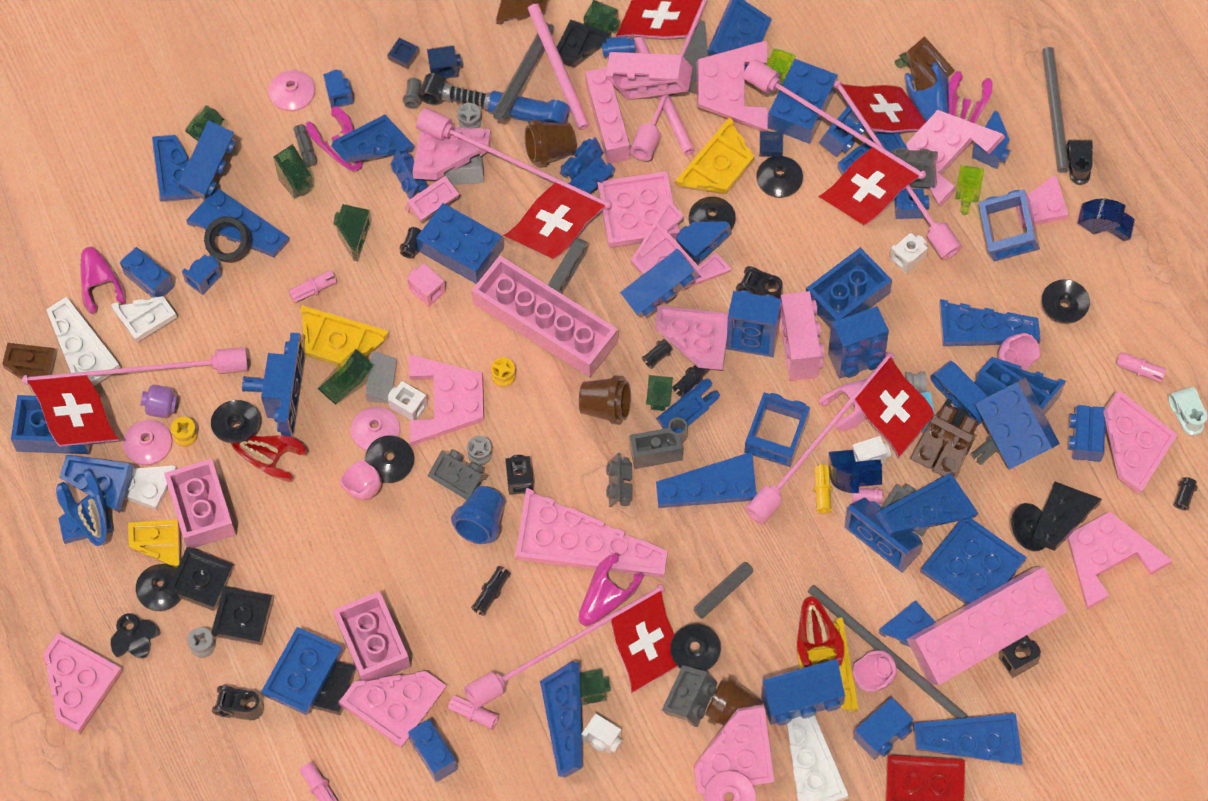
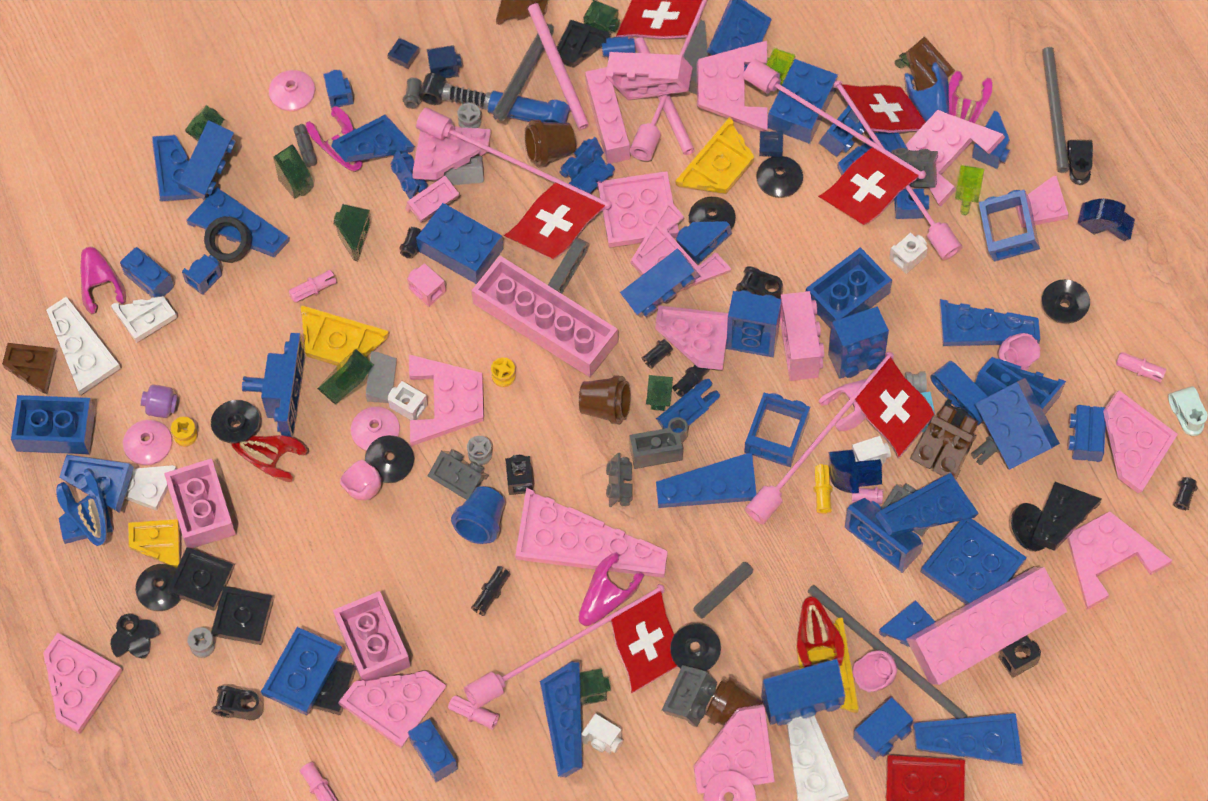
(75, 409): flag -> none

